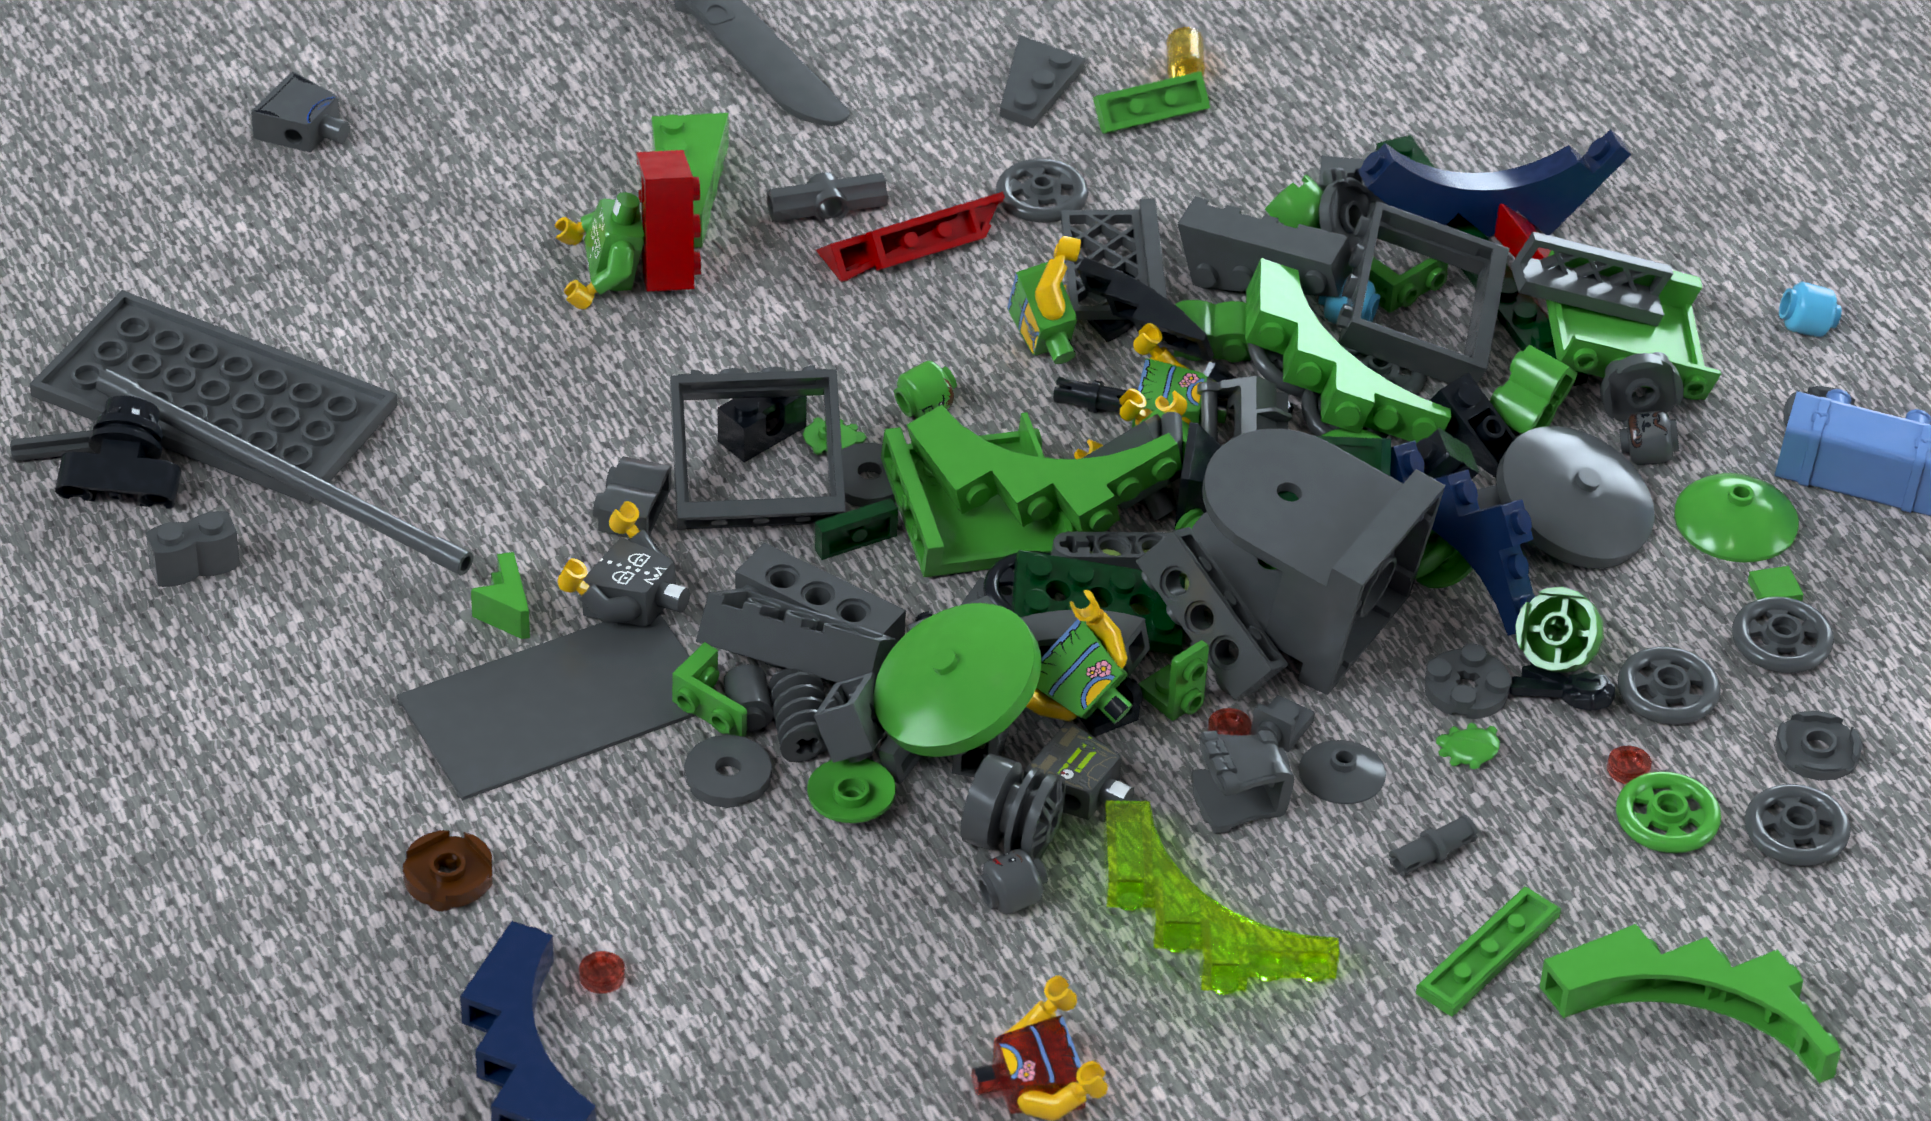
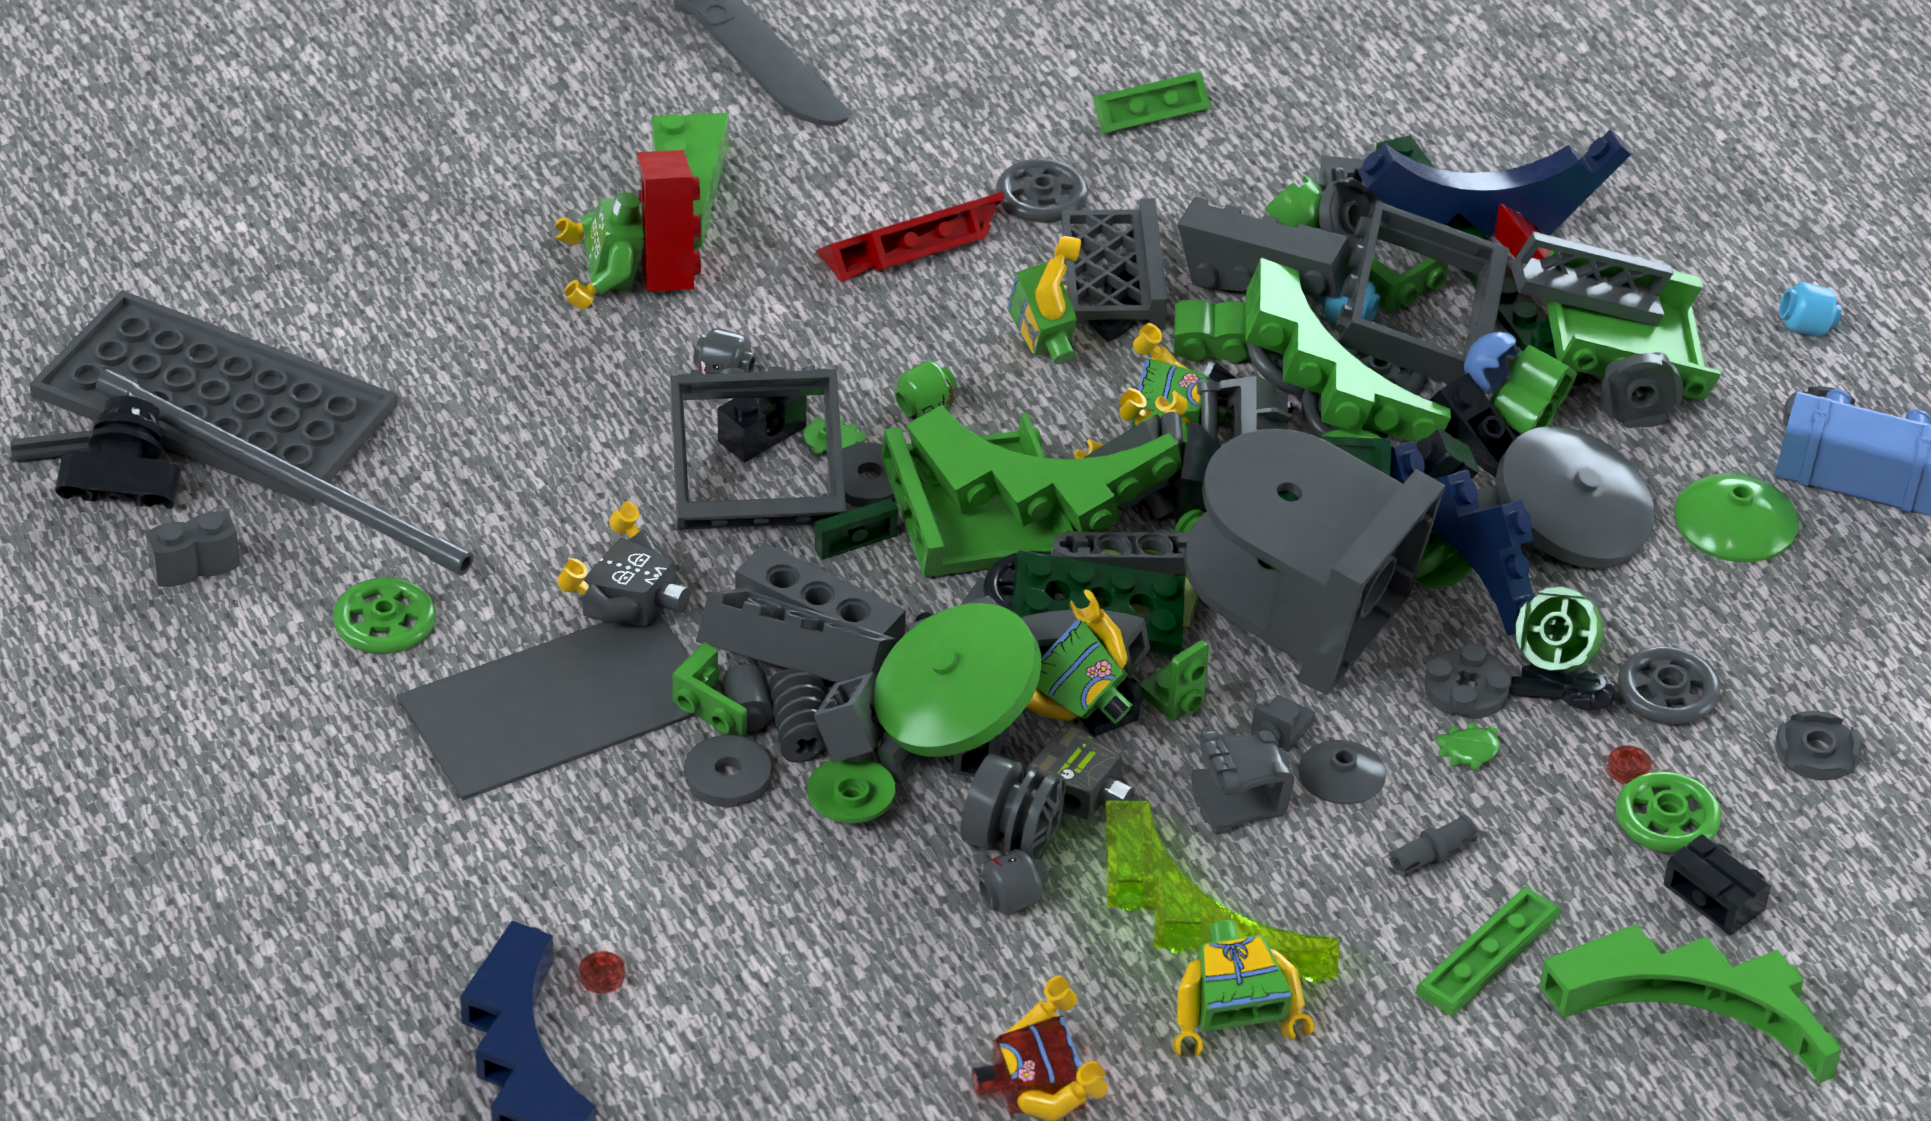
(299, 115): dark grey torso -> none
(374, 619): none -> bright green plate
(451, 889): reddish brown plate -> none
(504, 601): bright green slope -> none
(635, 481): dark grey brick -> none
(723, 350): none -> dark grey head
(827, 197): dark grey piece -> none
(1037, 80): dark grey wing -> none
(1089, 395): black pin -> none
(1144, 305): black slope -> none
(1185, 52): clear yellow brick -> none
(1230, 722): clear red tile -> none
(1233, 621): dark grey brick -> none
(1237, 986): none -> torso
(1487, 360): none -> medium blue hair
(1650, 437): dark grey head -> none
(1717, 884): none -> black brick
(1775, 583): bright green tile -> none
(1782, 634): dark grey plate -> none
(1797, 824): dark grey plate -> none

